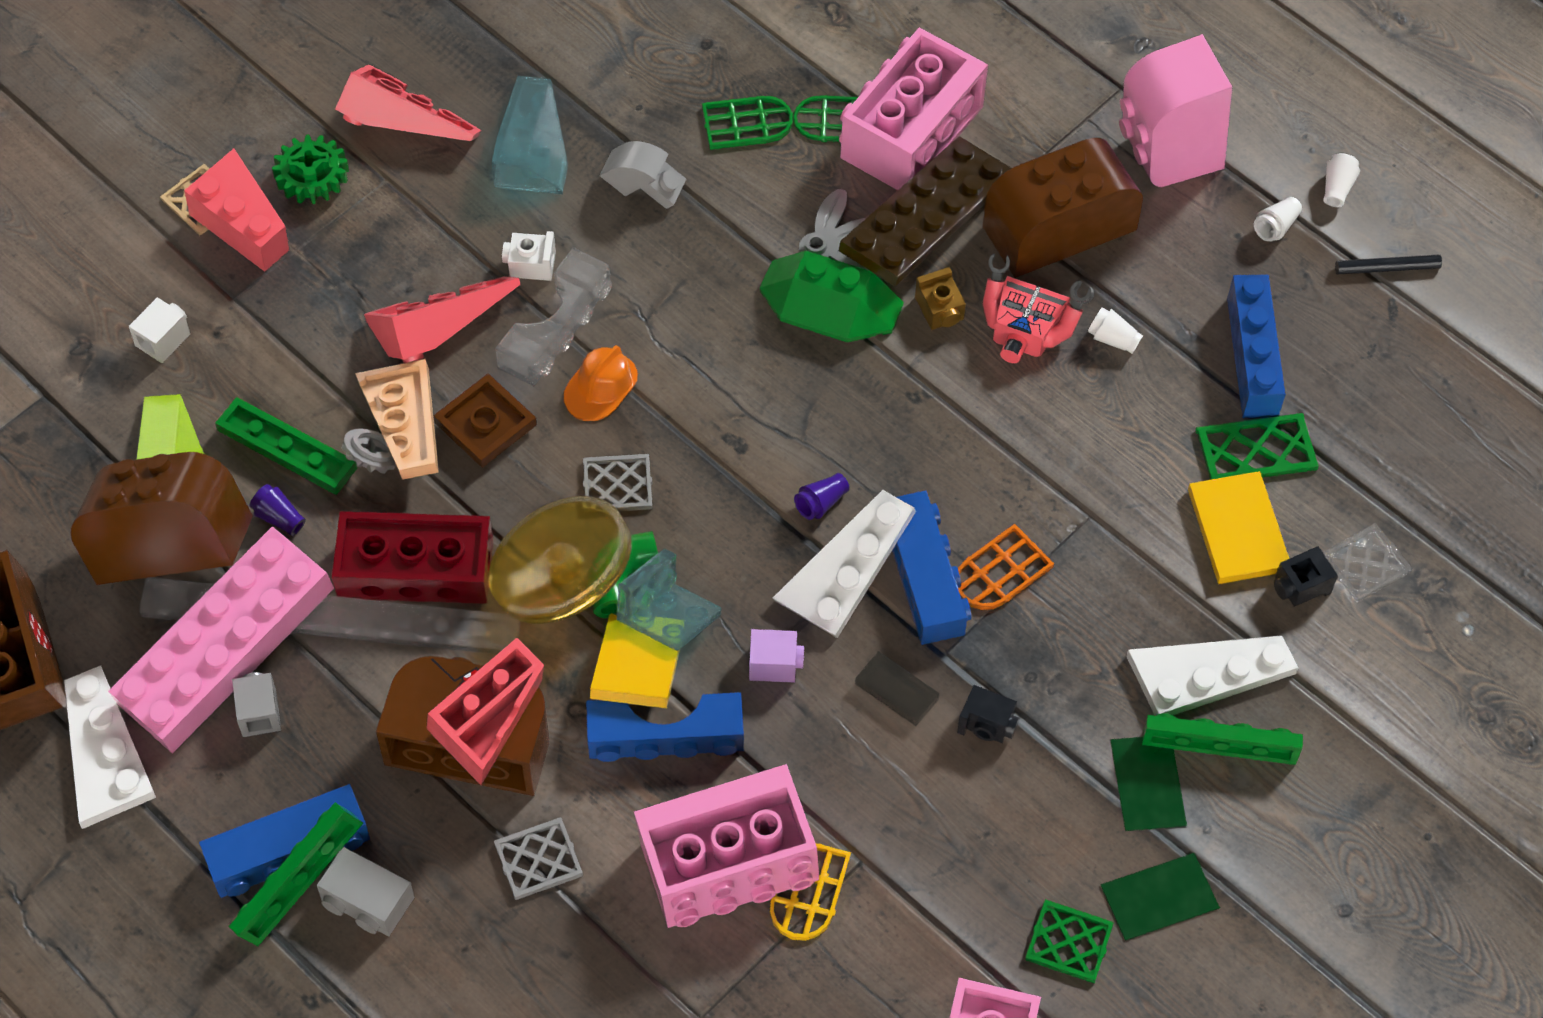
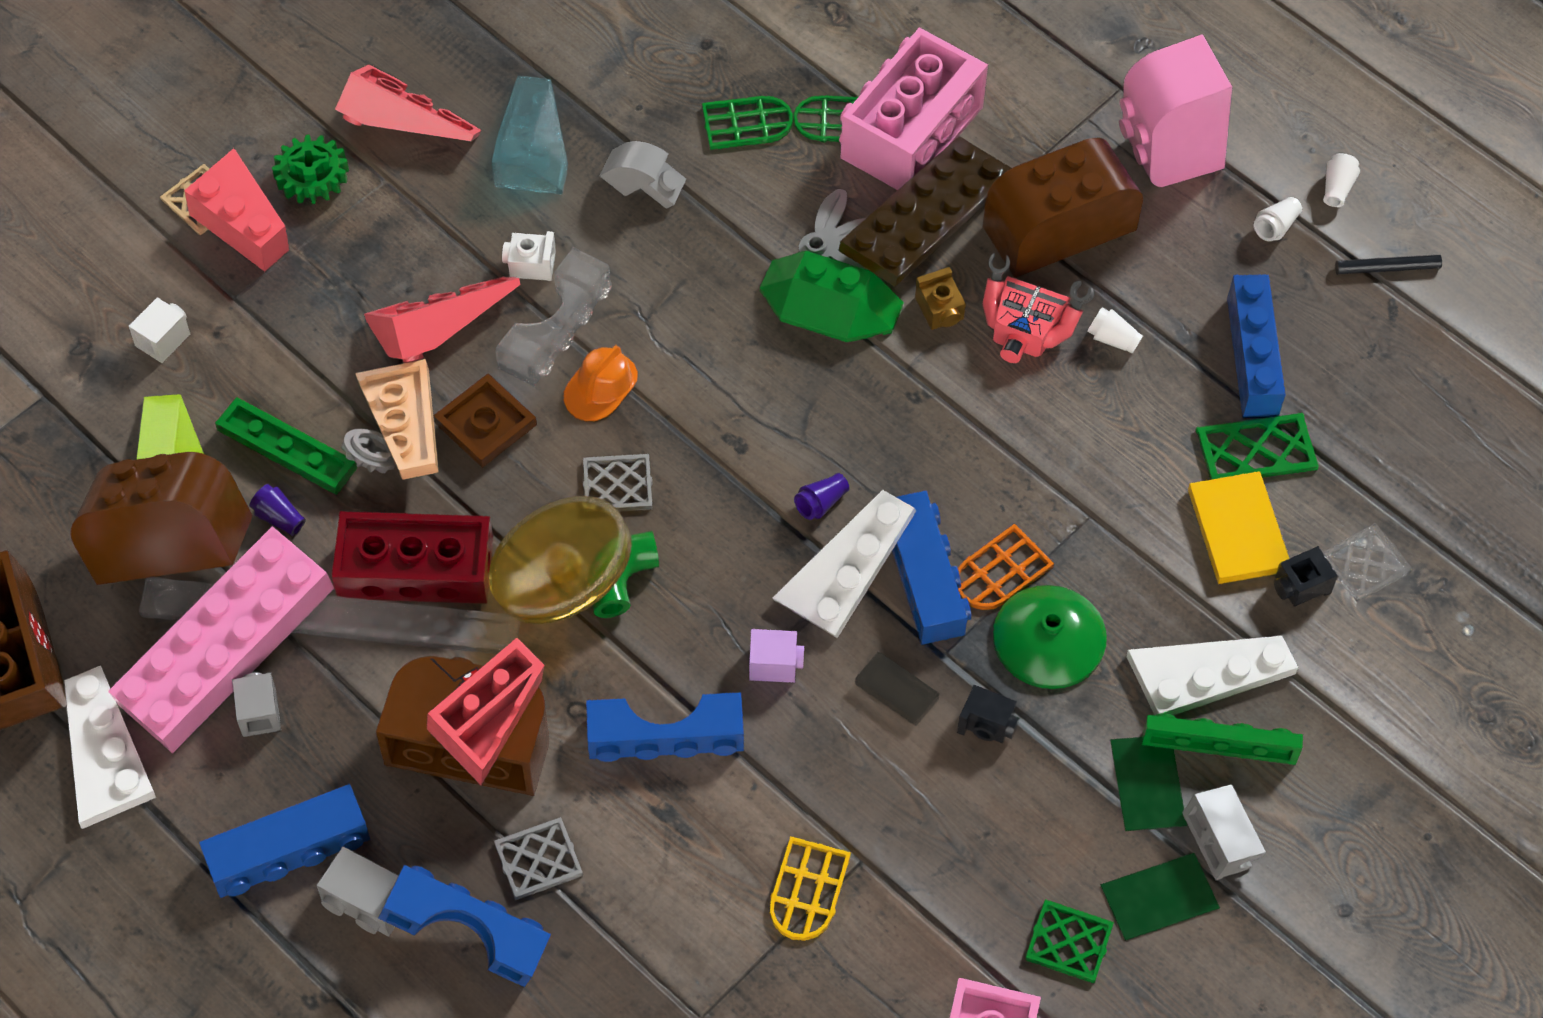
(295, 874): green plate -> none
(510, 943): none -> blue arch
(633, 667): yellow tile -> none
(659, 607): clear light blue bracket -> none
(728, 846): bright pink brick -> none
(1047, 654): none -> green dish
(1223, 831): none -> hinge

